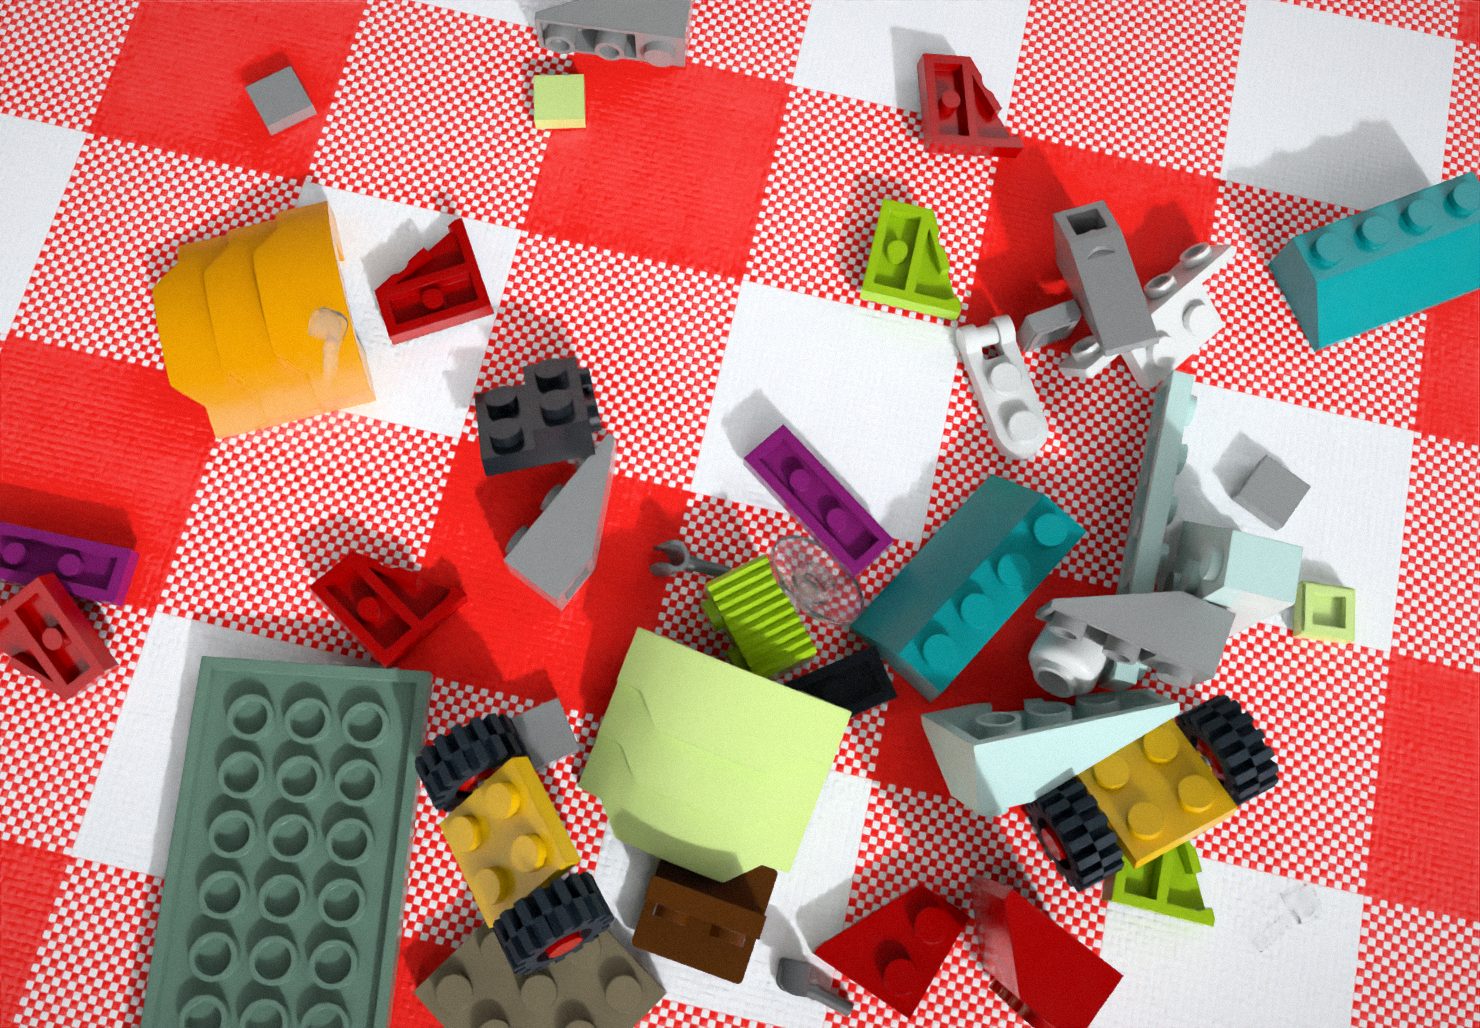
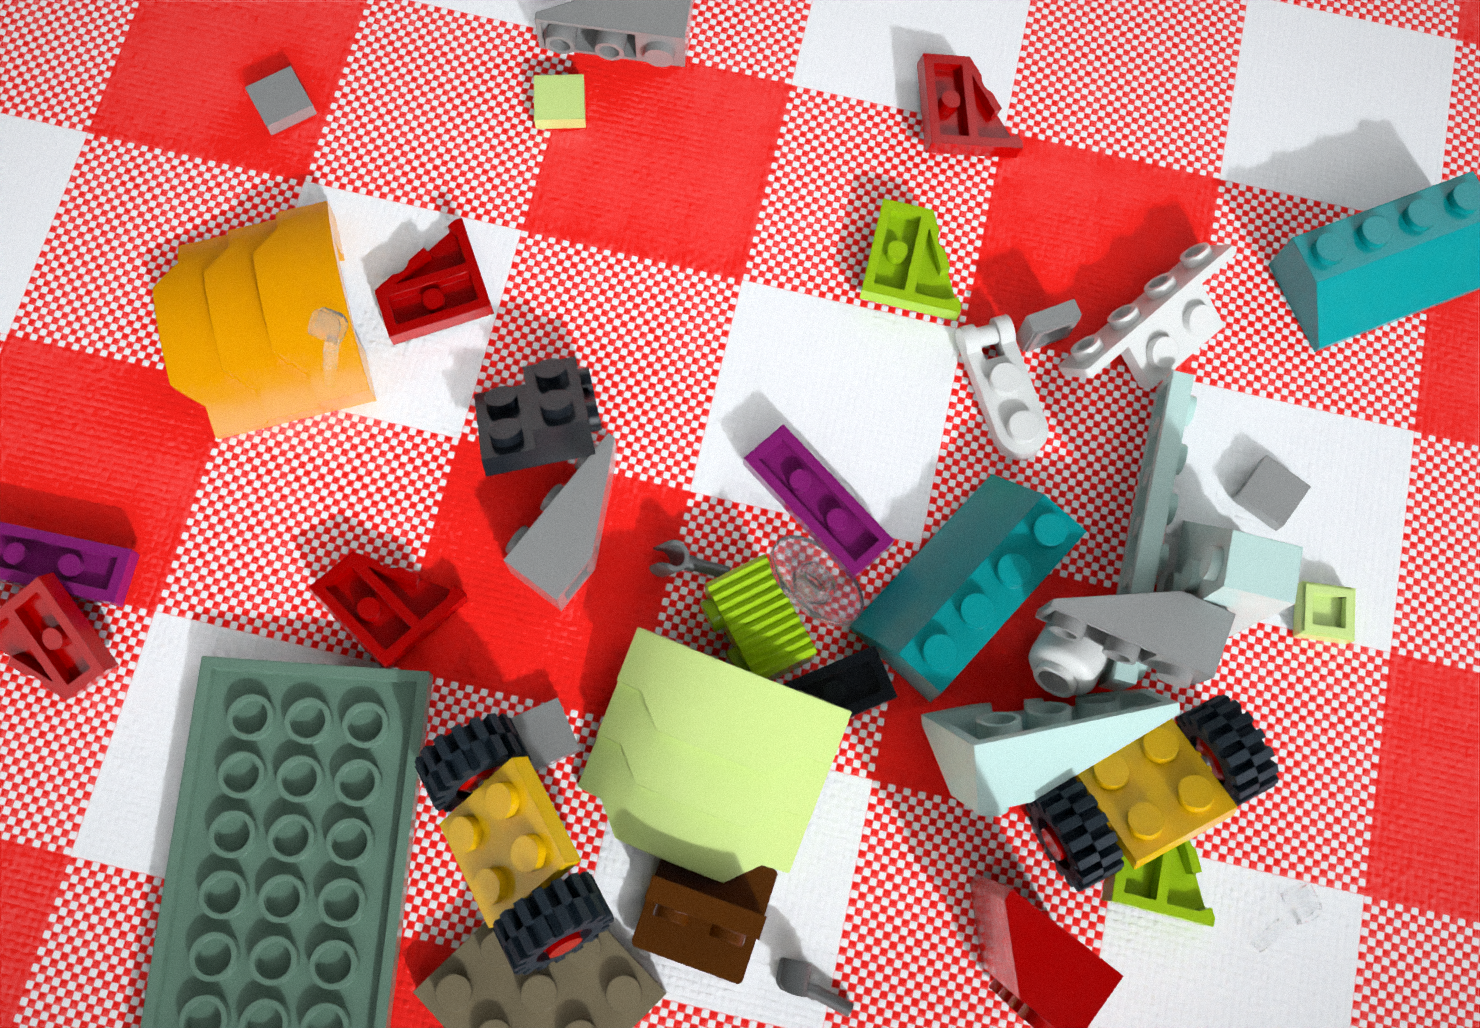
(897, 947): red wing -> none
(1103, 278): light grey slope -> none

